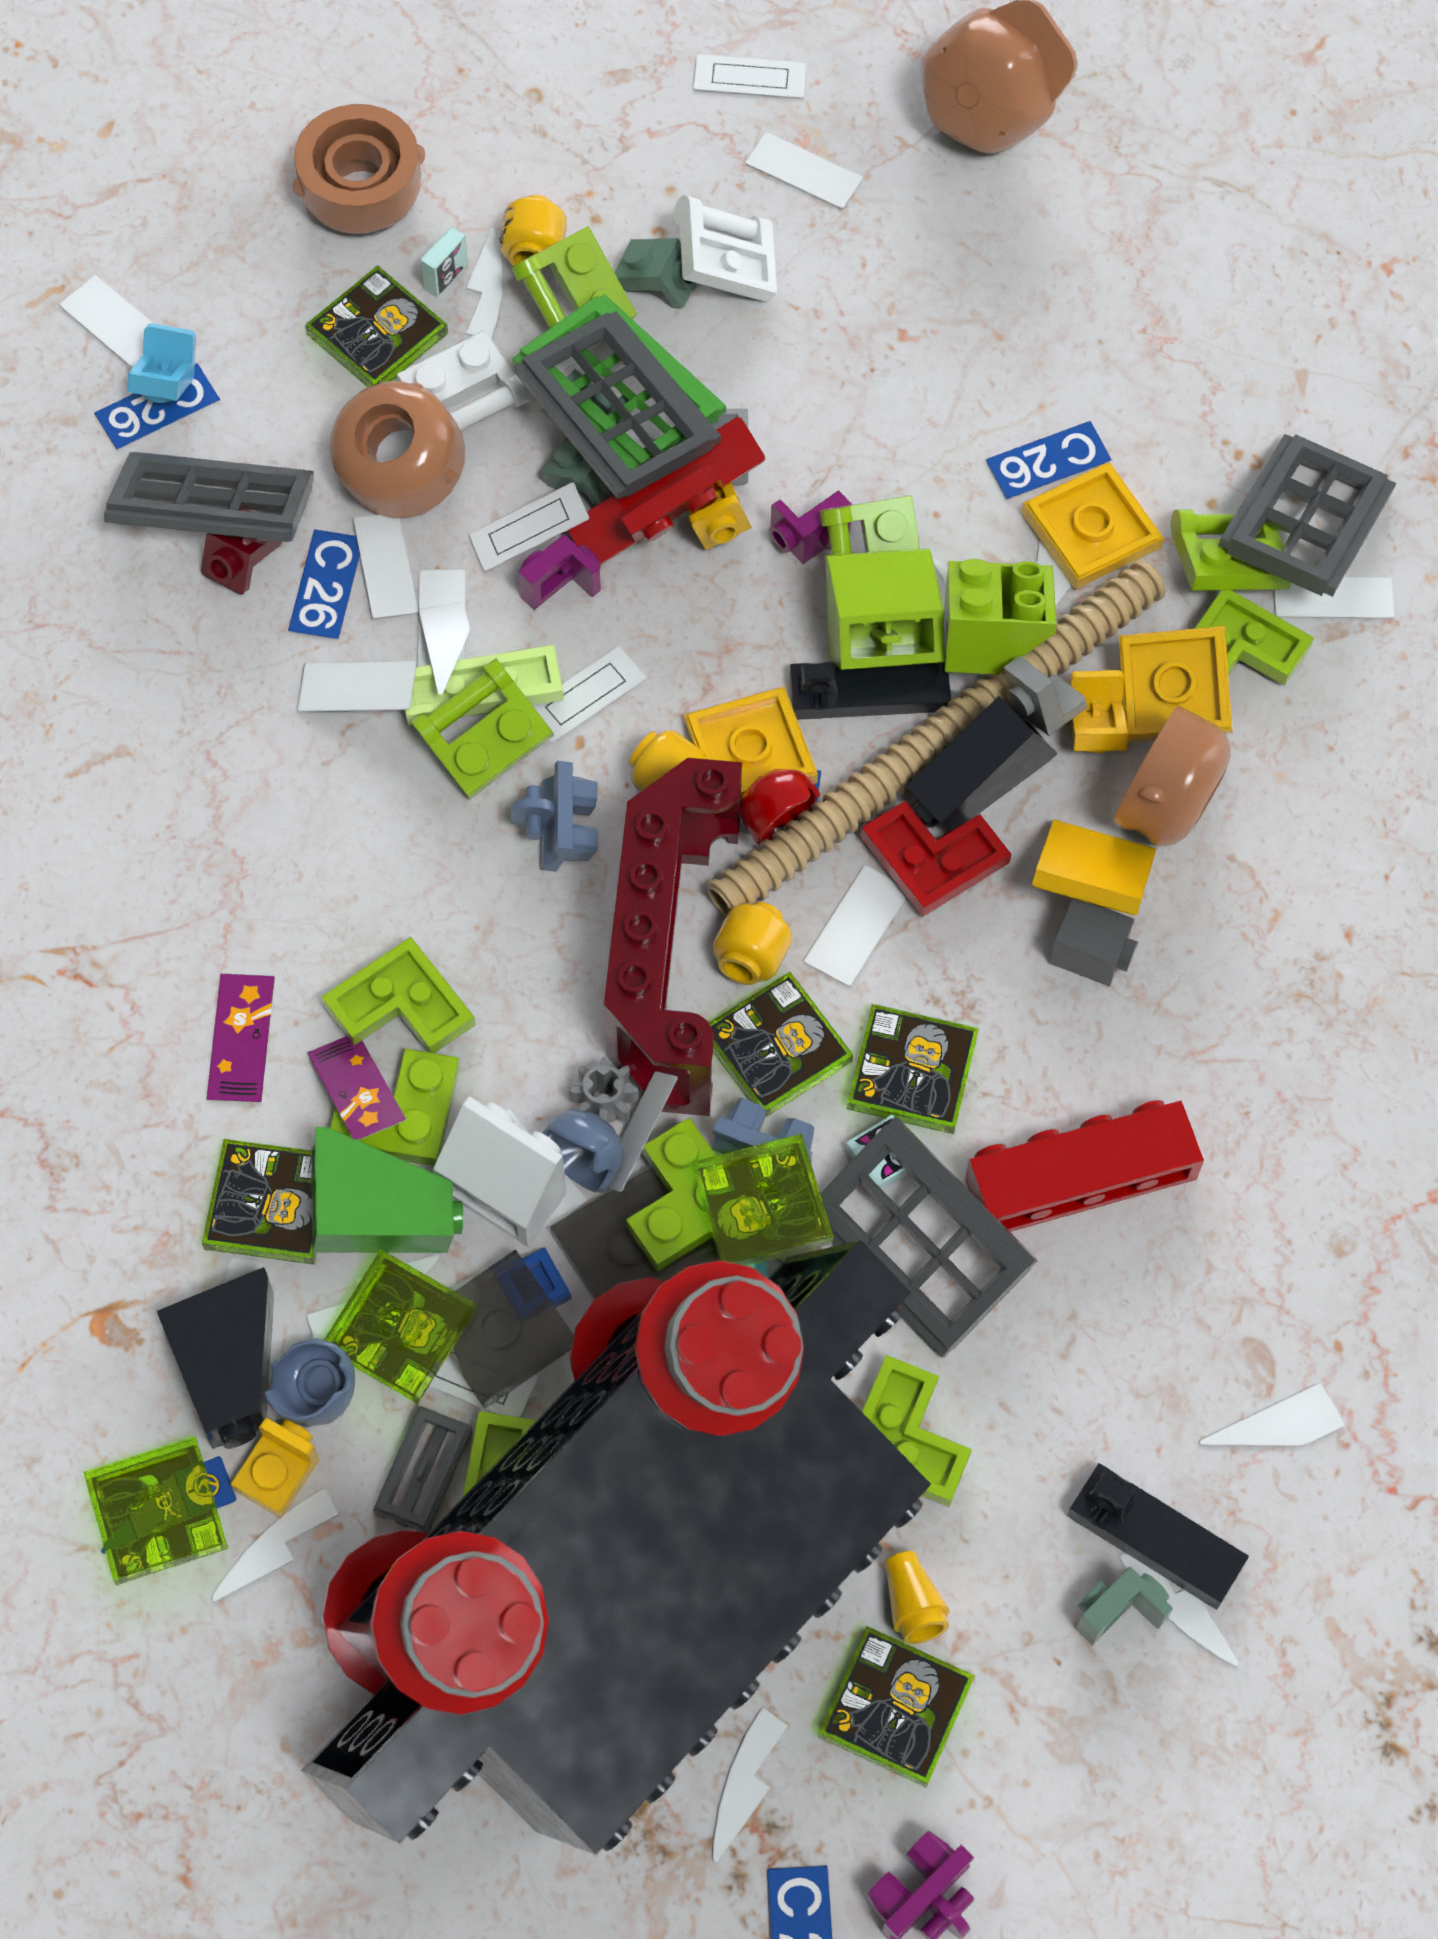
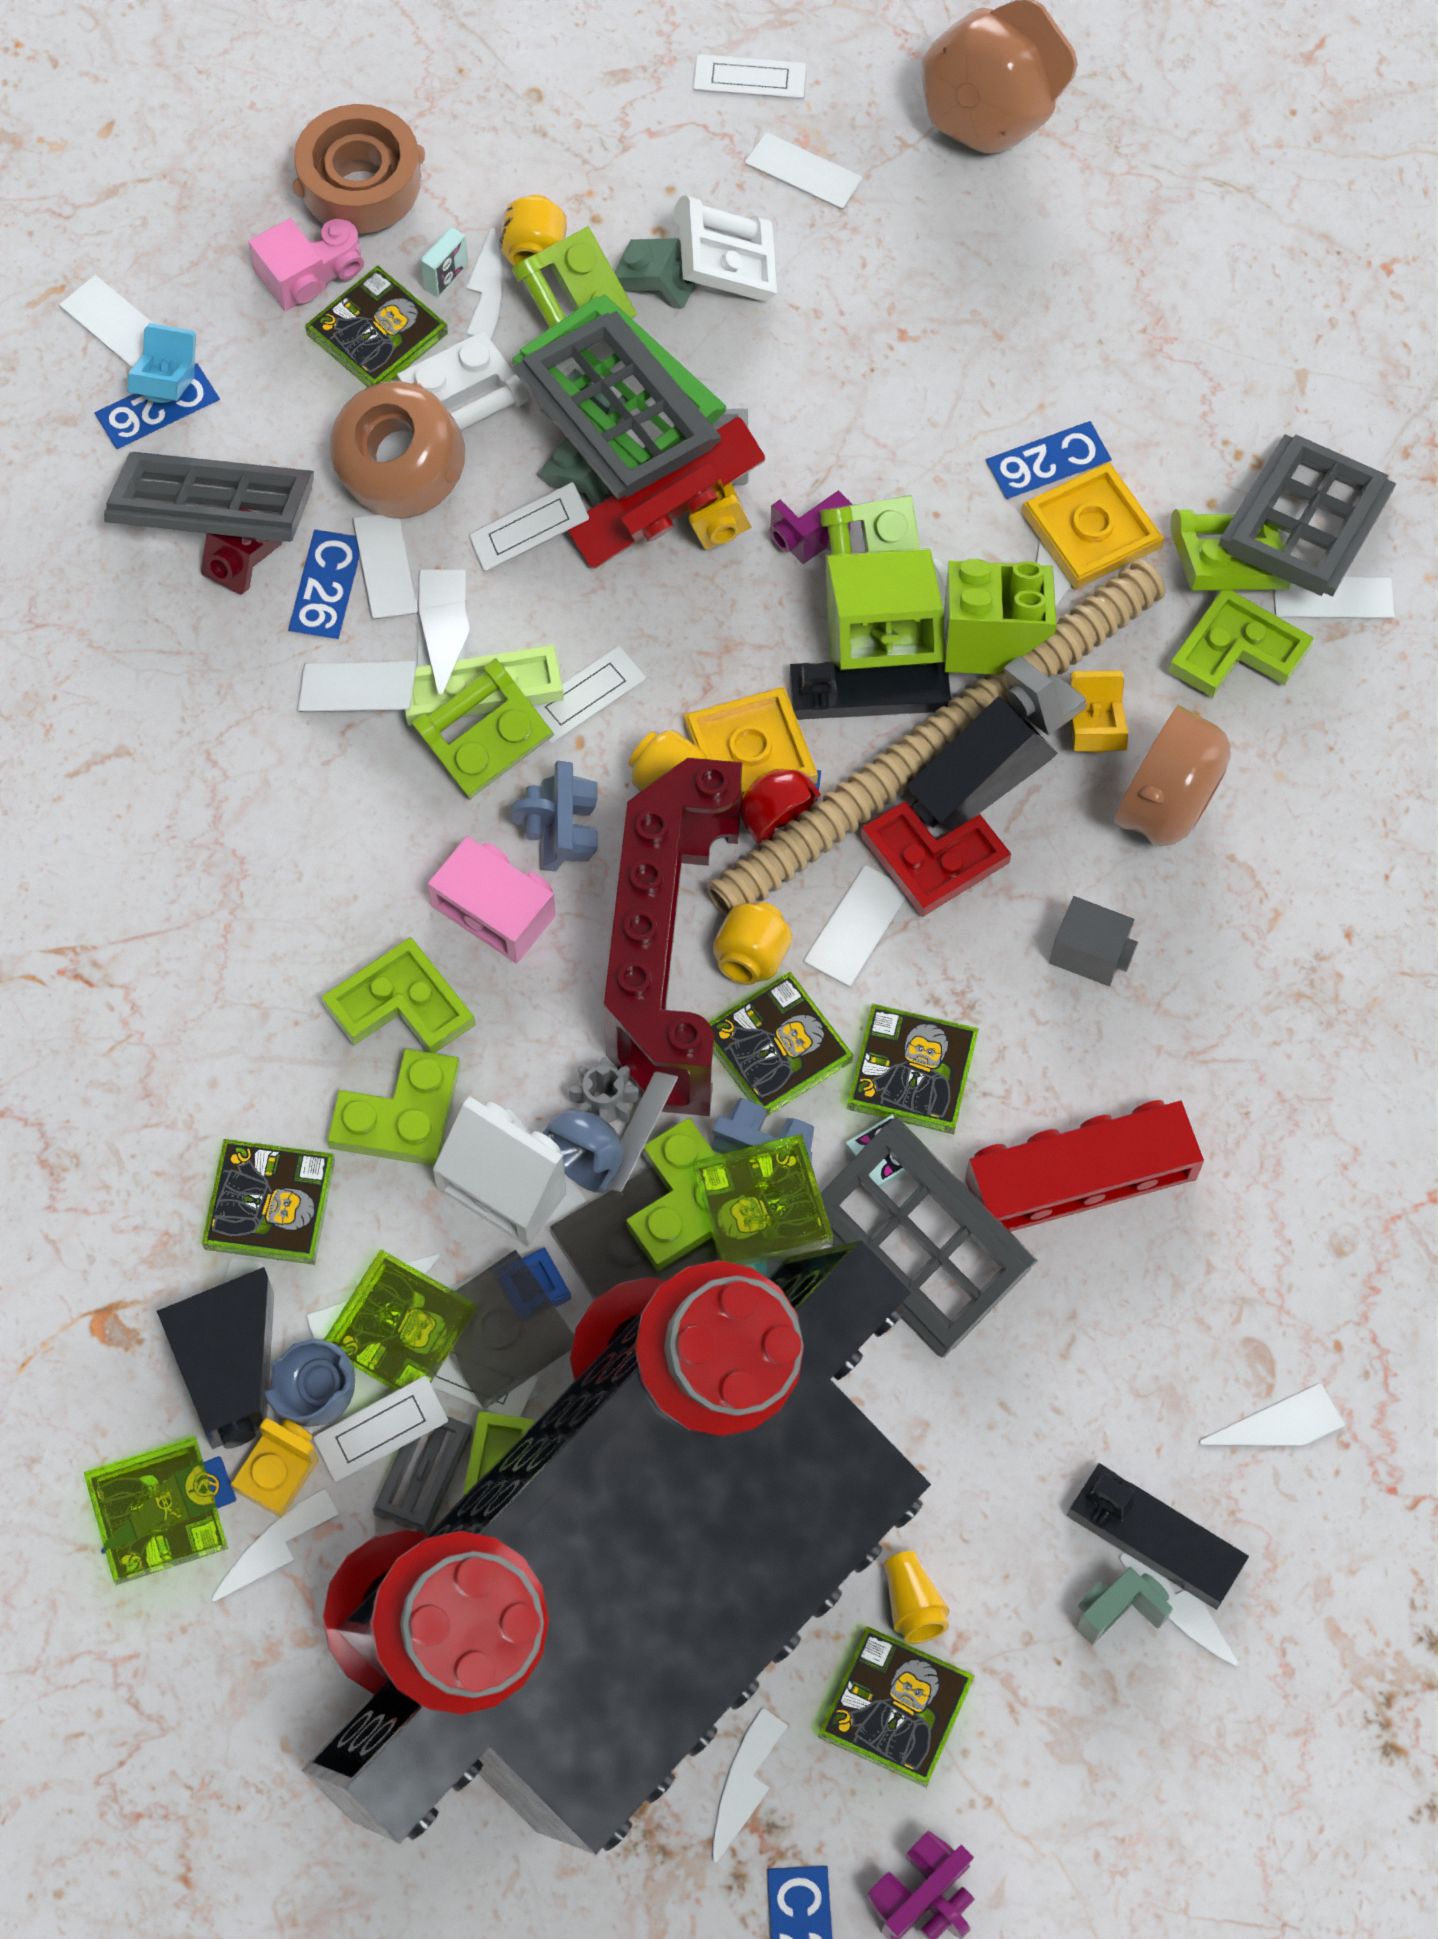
(240, 1038): magenta sticker -> none
(300, 269): none -> bright pink brick
(356, 1087): magenta sticker -> none
(377, 1201): bright green slope -> none
(380, 1429): none -> white sticker
(492, 898): none -> bright pink brick
(551, 569): magenta bracket -> none
(897, 1410): lime plate -> none
(1094, 867): yellow tile -> none
(1172, 671): yellow tile -> none

